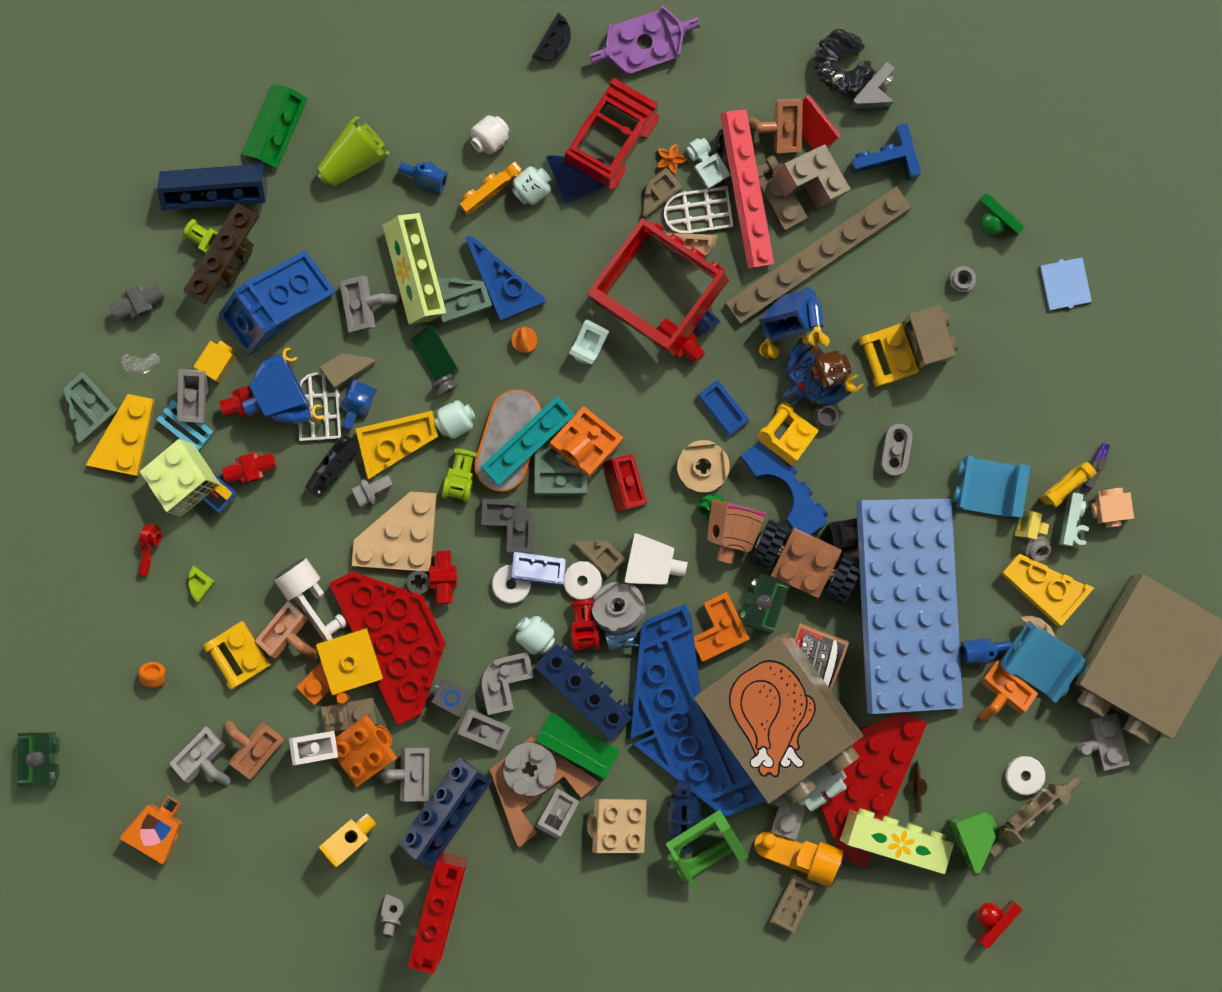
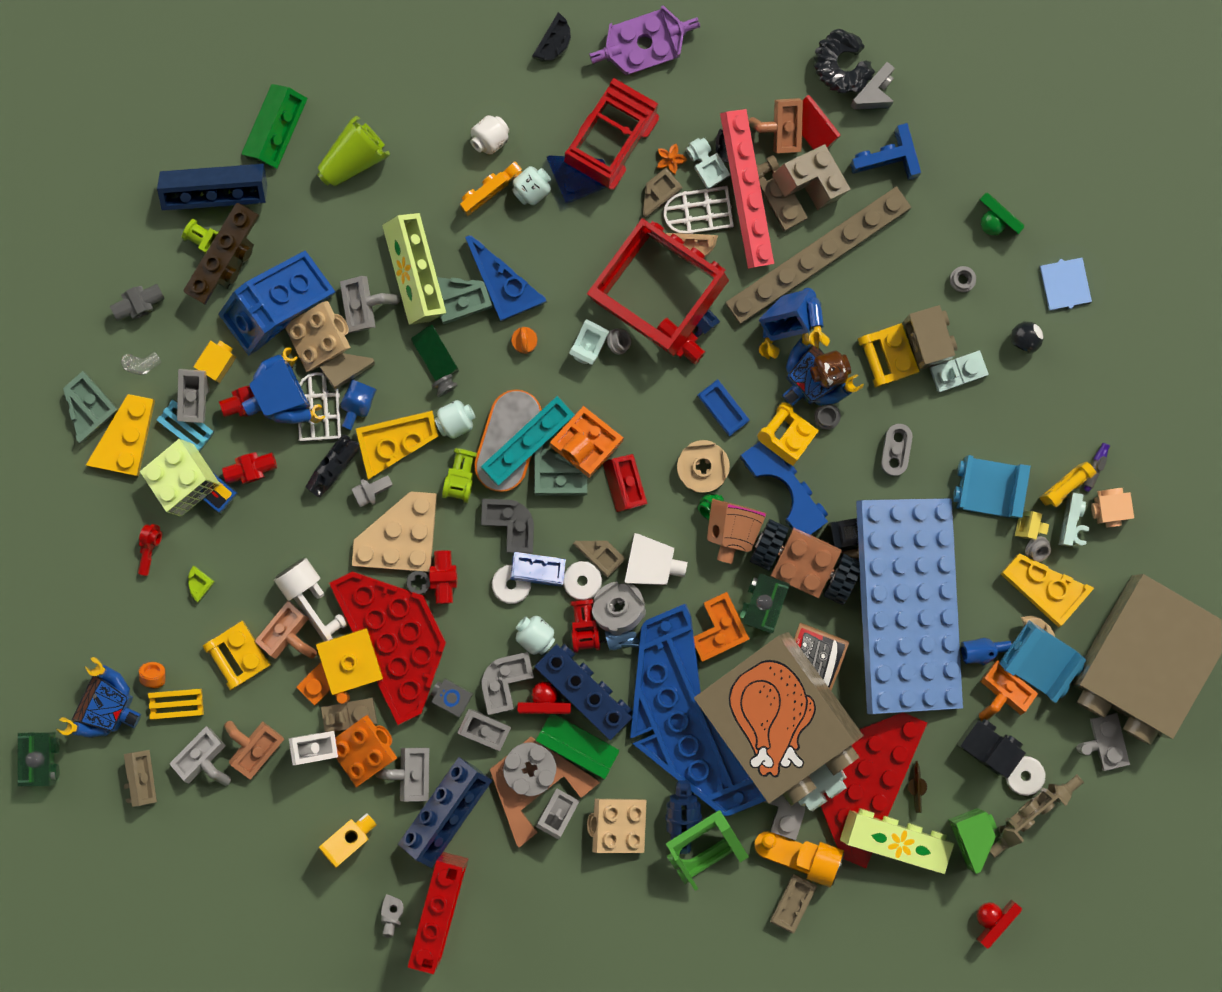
(102, 705): none -> torso
(140, 778): none -> dark tan plate
(153, 705): none -> yellow tile
(155, 830): orange torso -> none
(318, 335): none -> tan plate
(426, 175): blue piece -> none
(544, 698): none -> red tile
(618, 341): none -> light grey plate
(959, 371): none -> light aqua plate
(992, 750): none -> black brick
(1027, 337): none -> black piece

